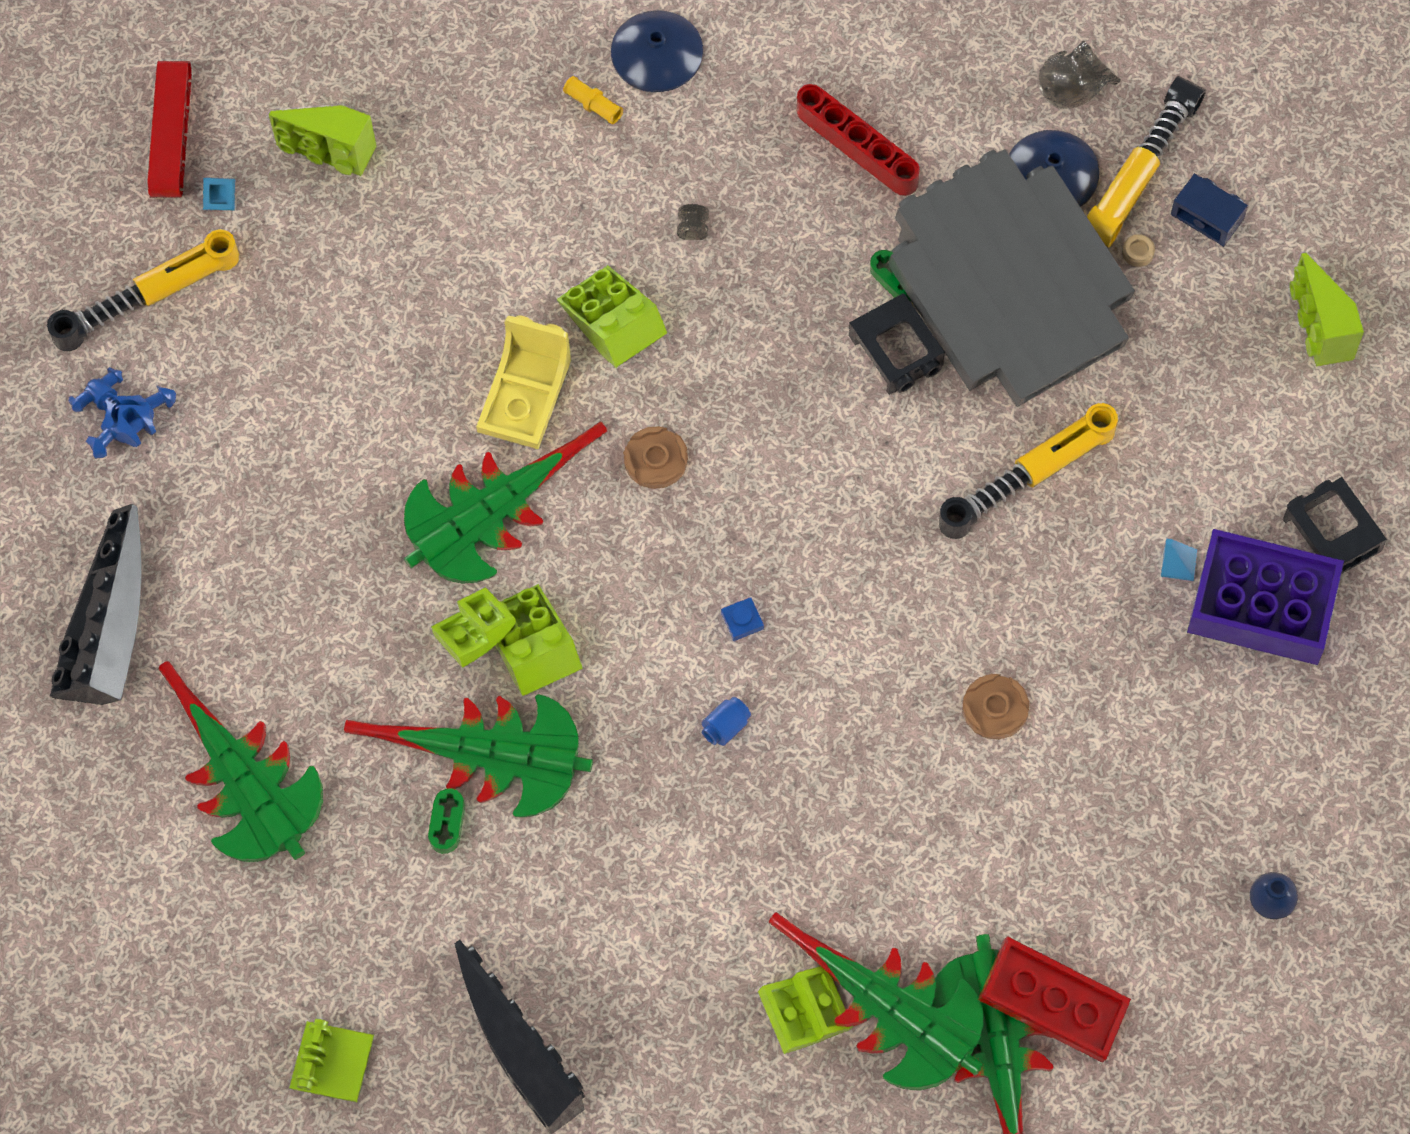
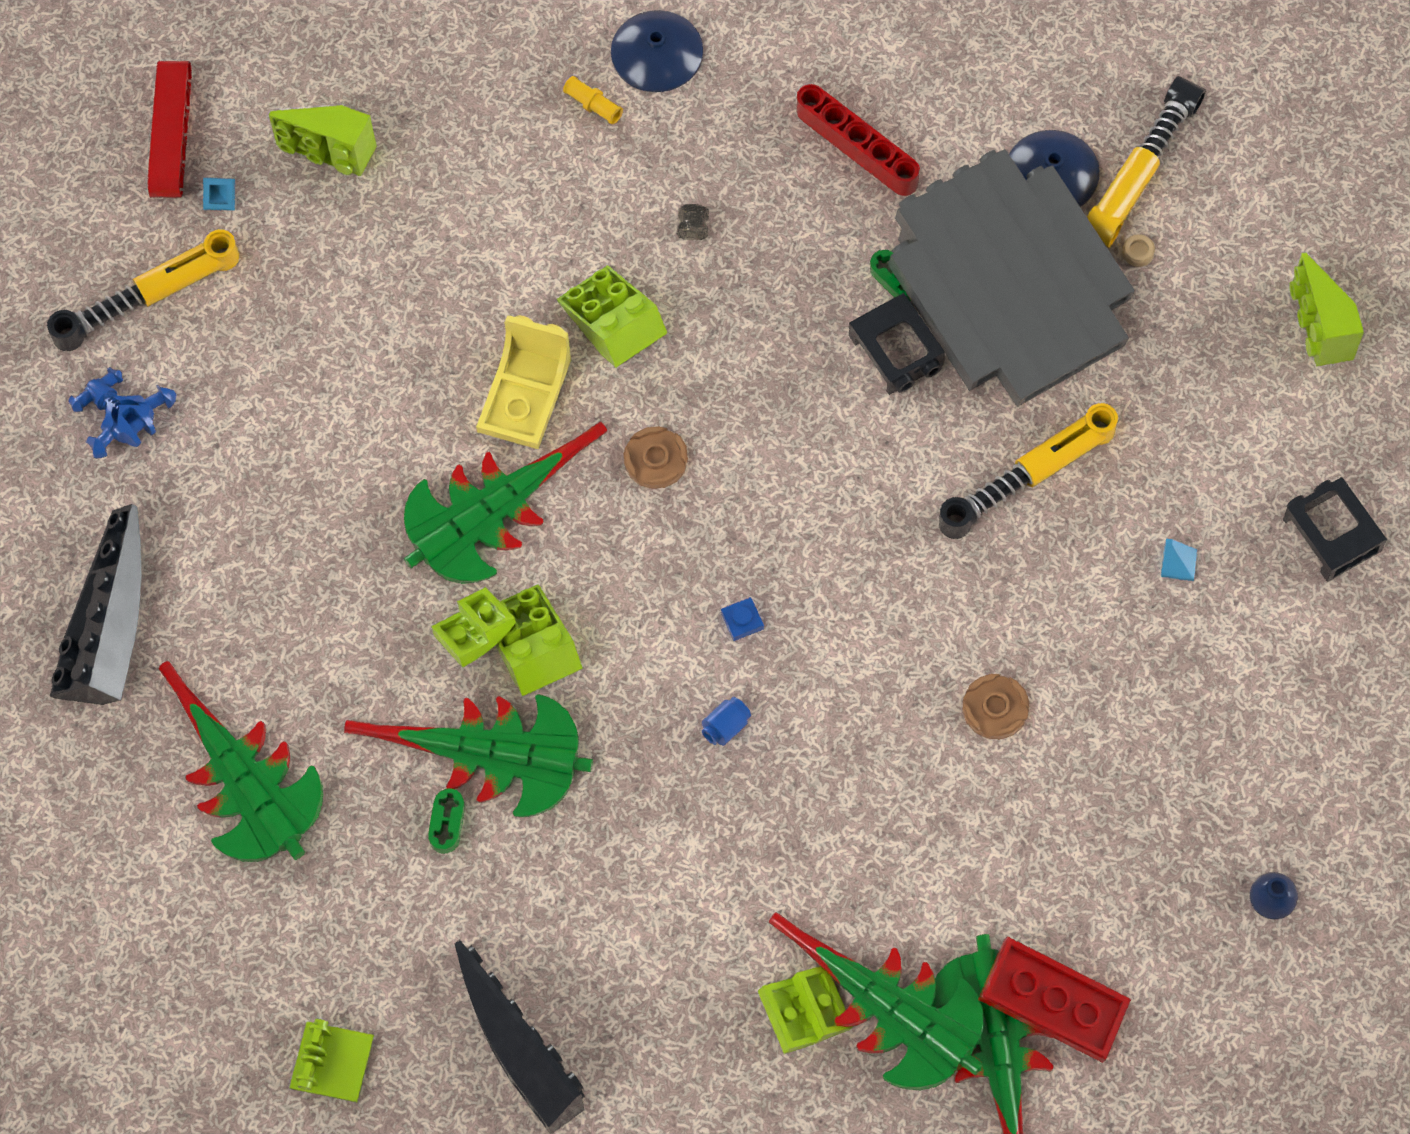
(1074, 78): clear smoke piece -> none
(1209, 209): dark blue brick -> none
(1265, 597): dark purple slope -> none

